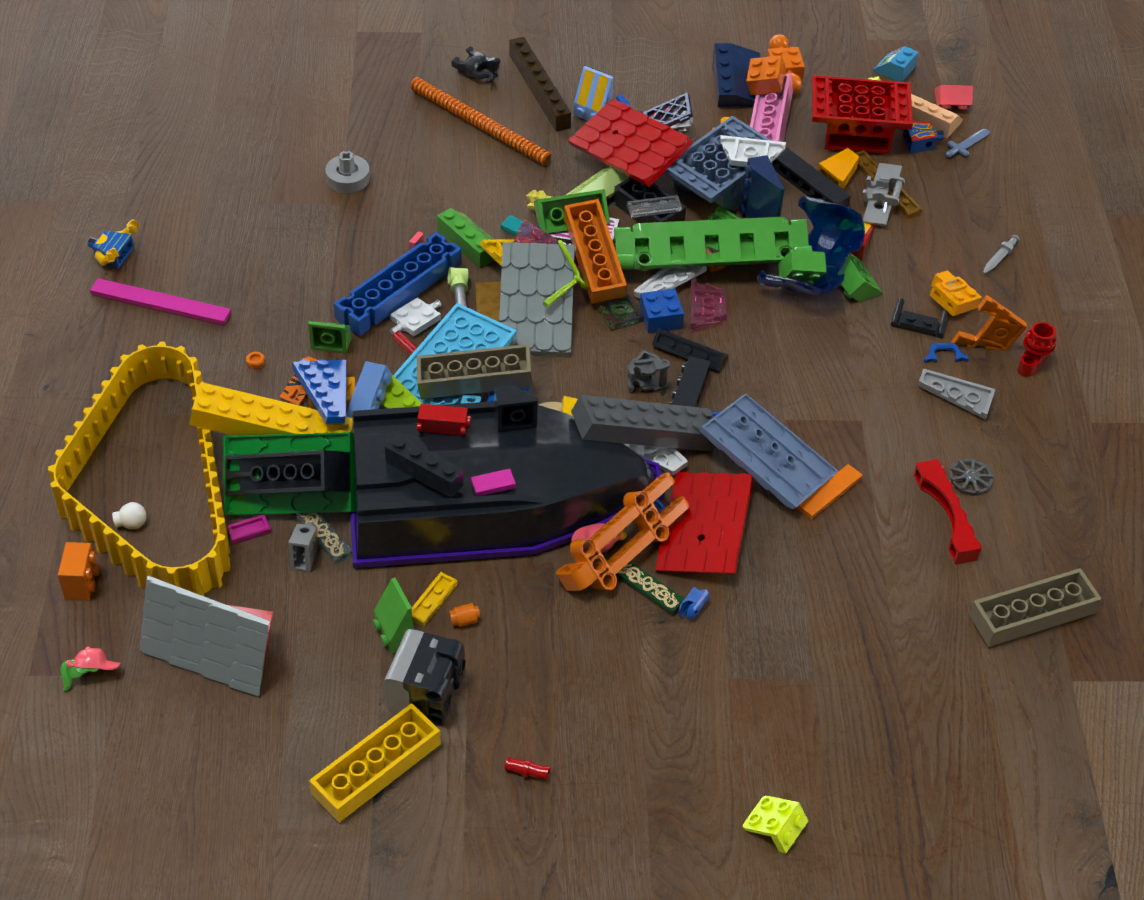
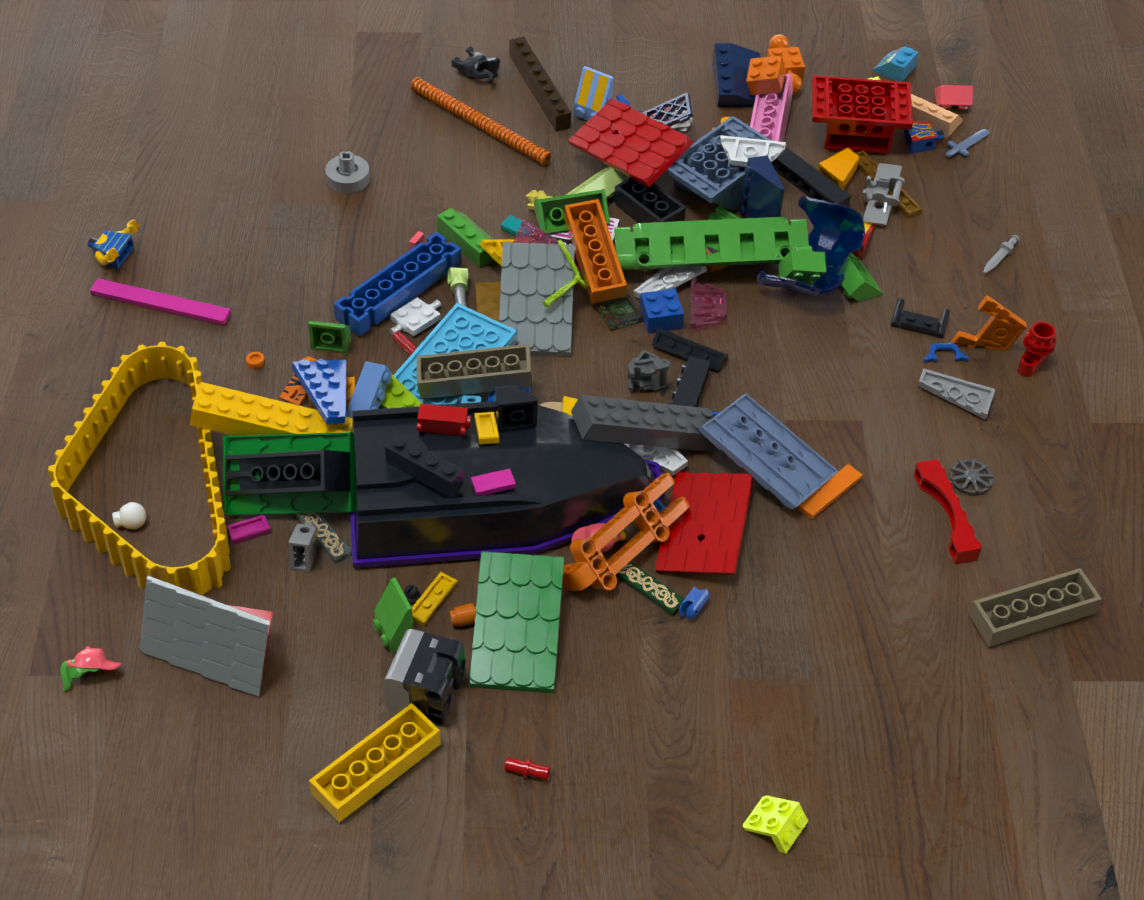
(78, 571): orange brick -> none
(412, 593): none -> black piece
(486, 428): none -> yellow tile
(517, 622): none -> piece
(654, 206): clear tile -> none
(954, 293): light orange piece -> none

